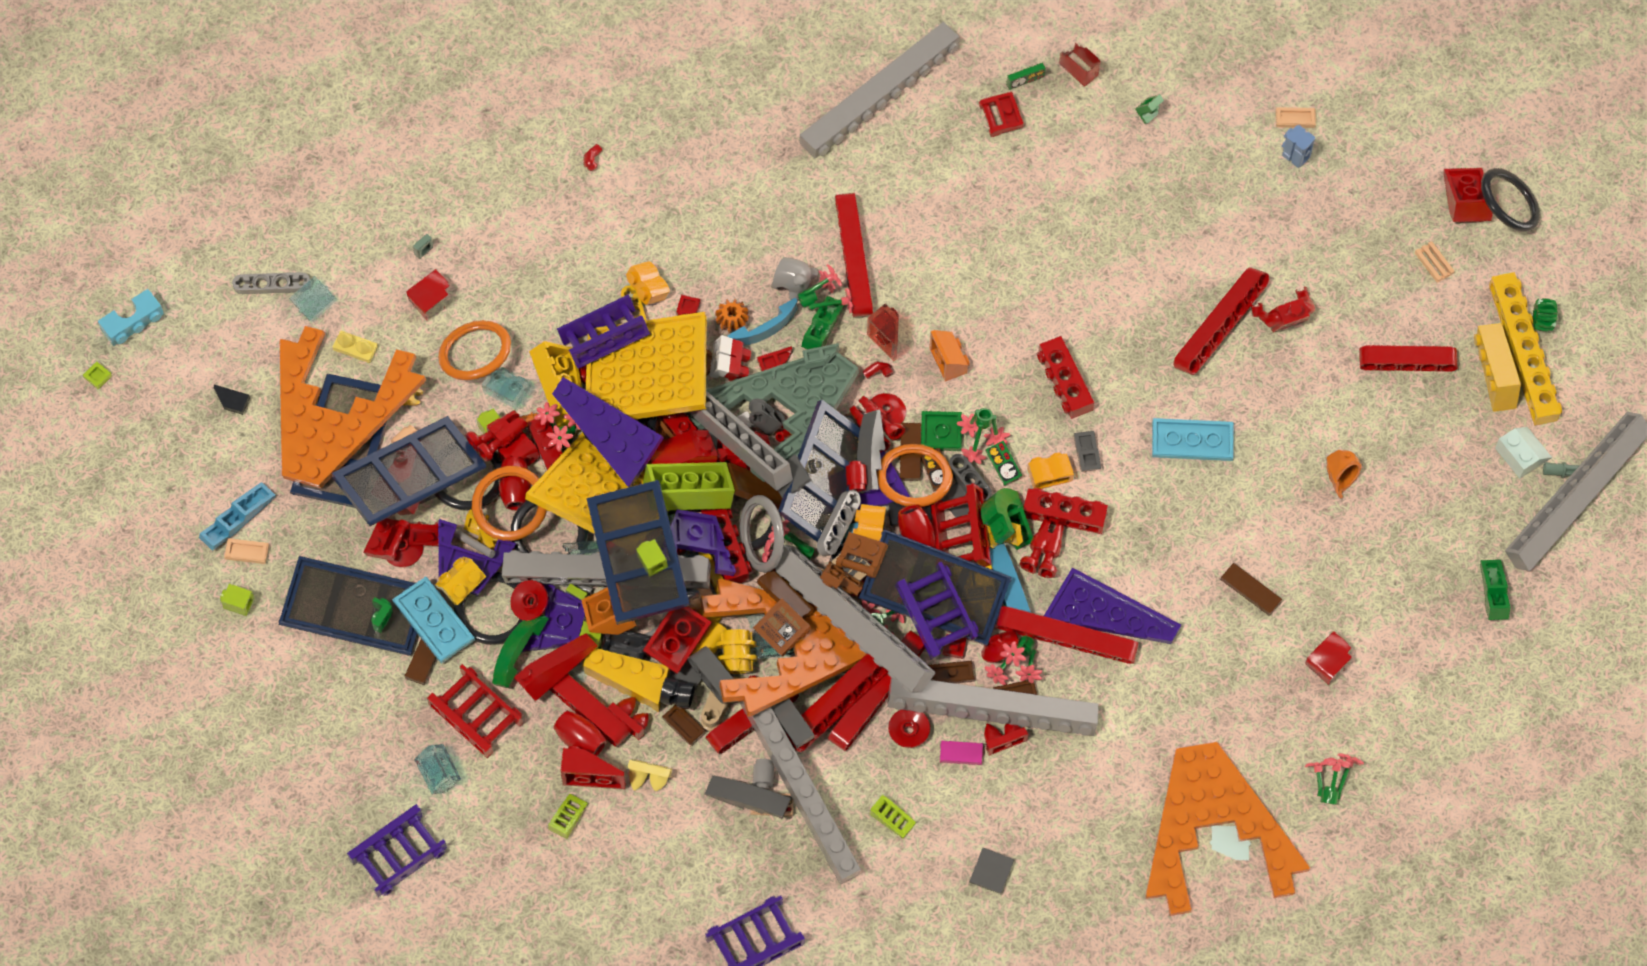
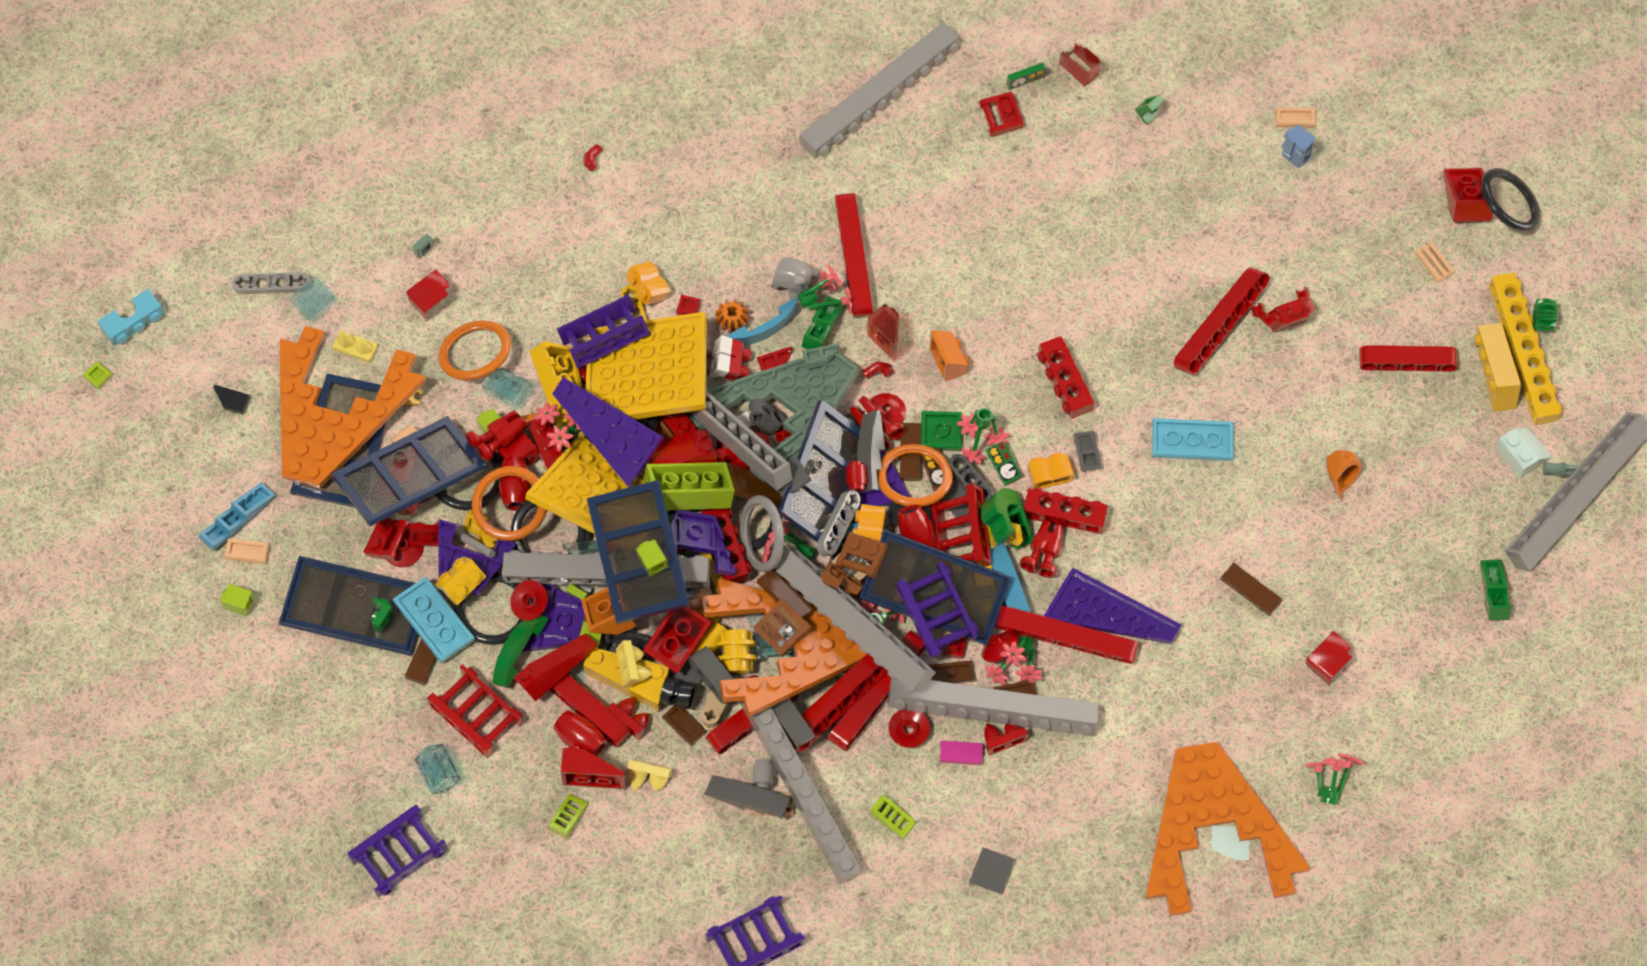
(627, 656): none -> light yellow tile

